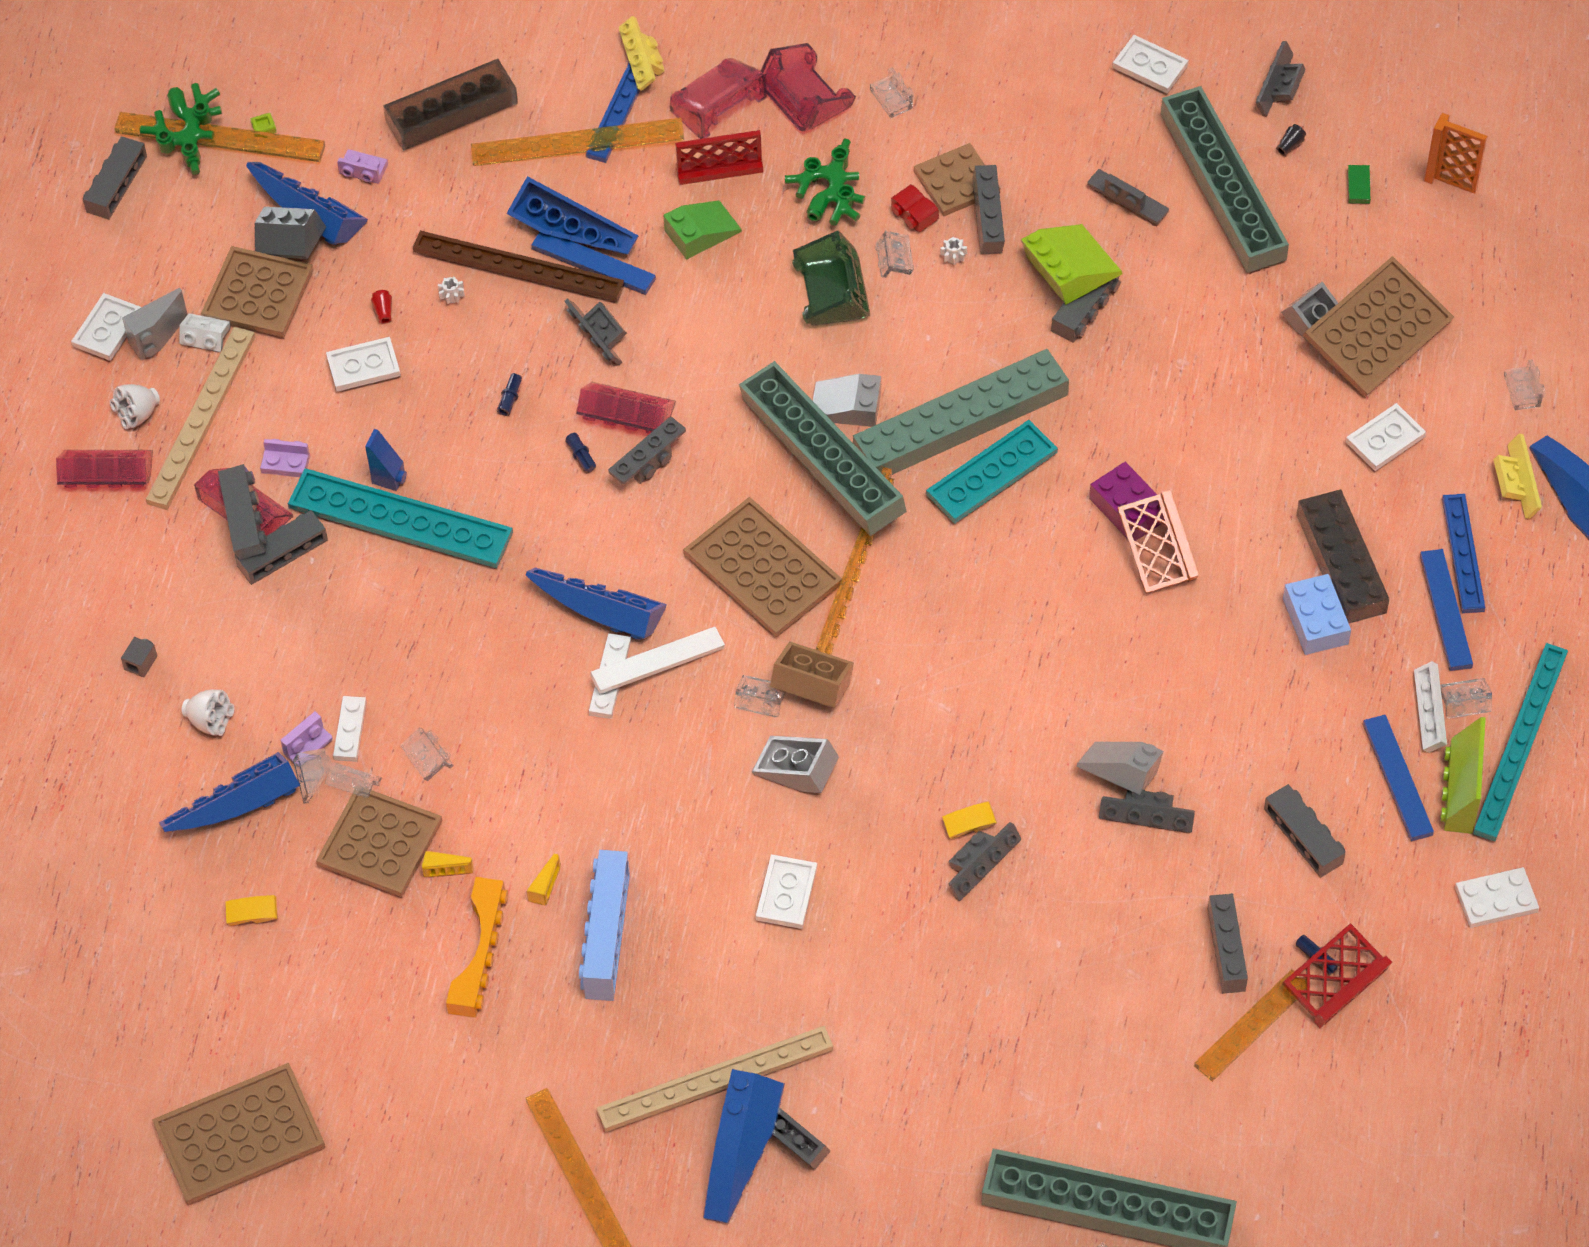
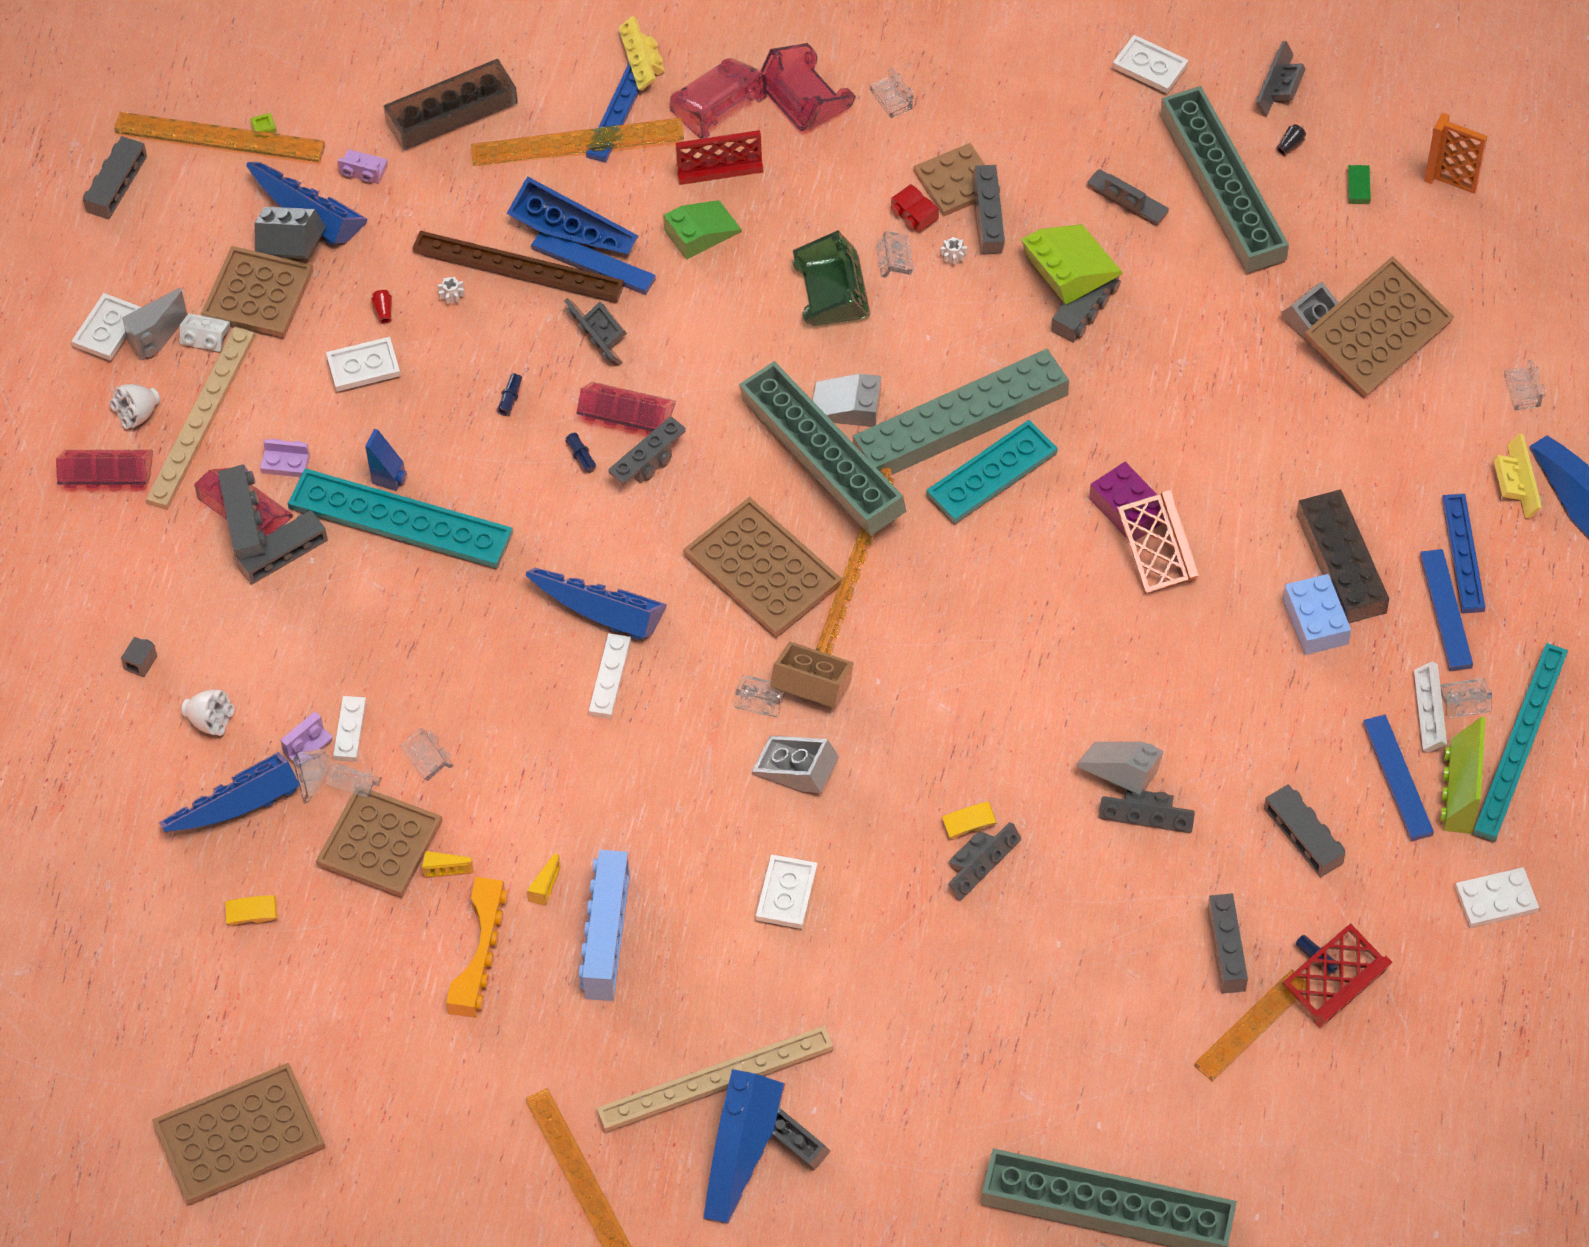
(193, 117): green plant -> none
(657, 660): white tile -> none
(837, 190): green plant -> none
(1385, 437): white plate -> none

